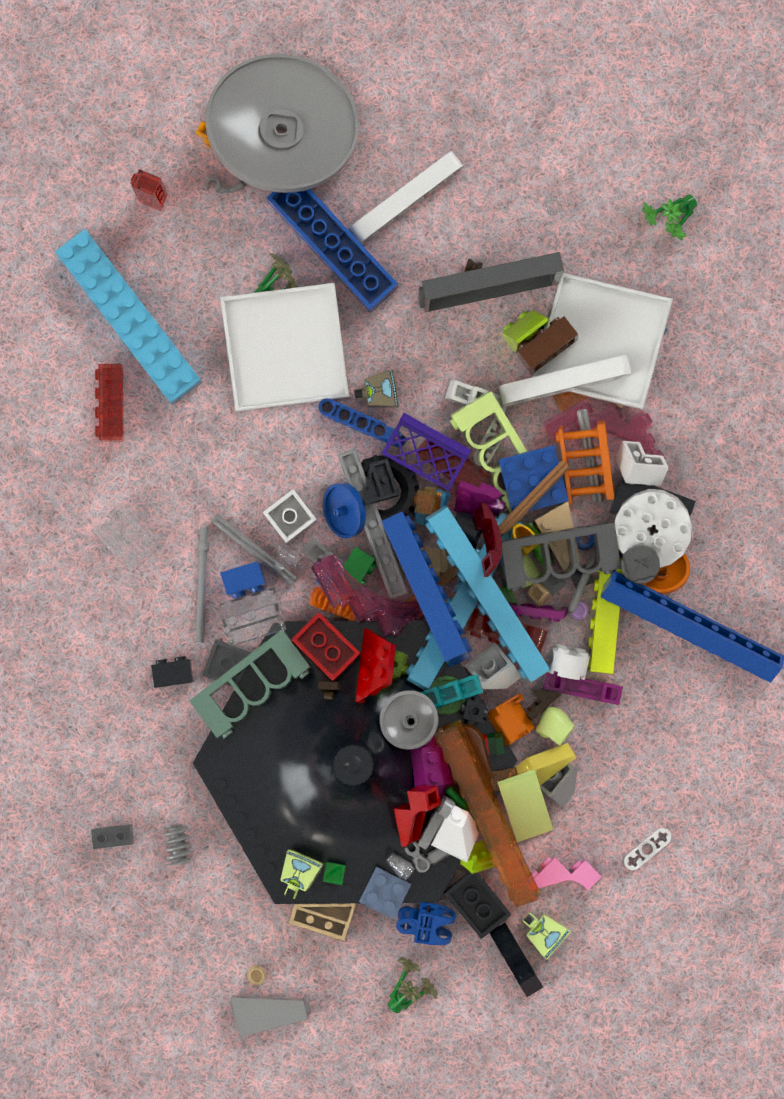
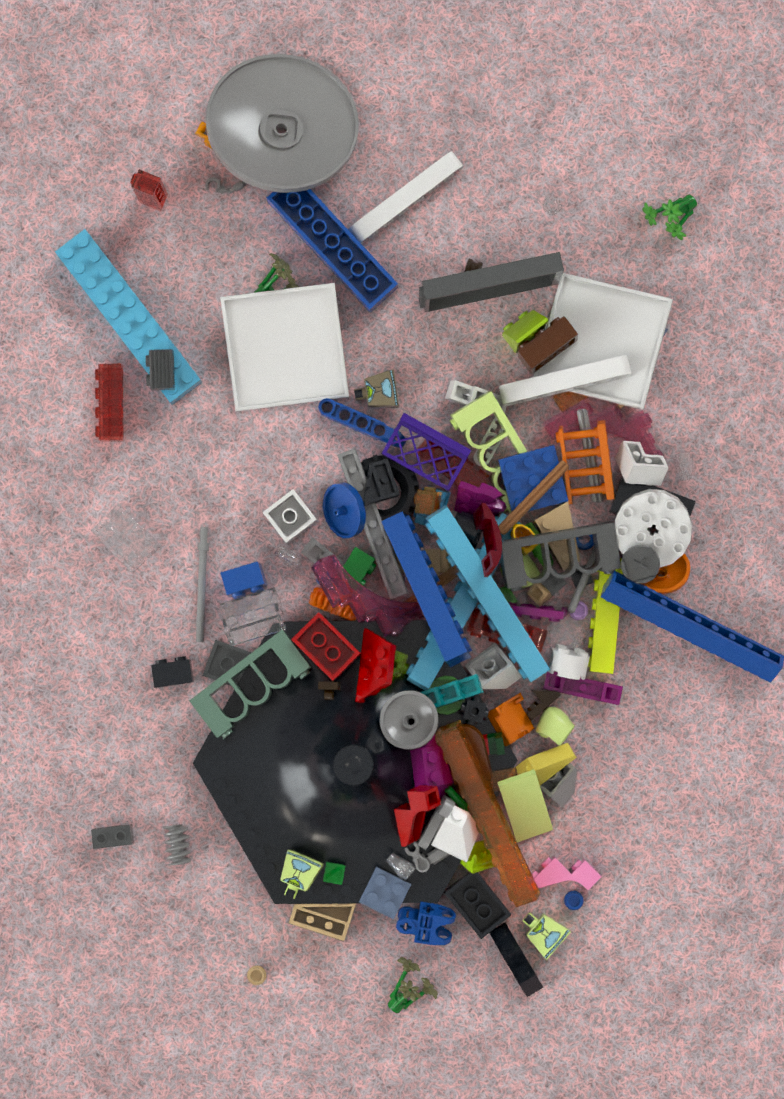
(161, 370): none -> dark grey brick
(255, 550): light grey axle -> none
(260, 1014): light grey slope -> none
(573, 900): none -> blue plate
(647, 856): white beam -> none

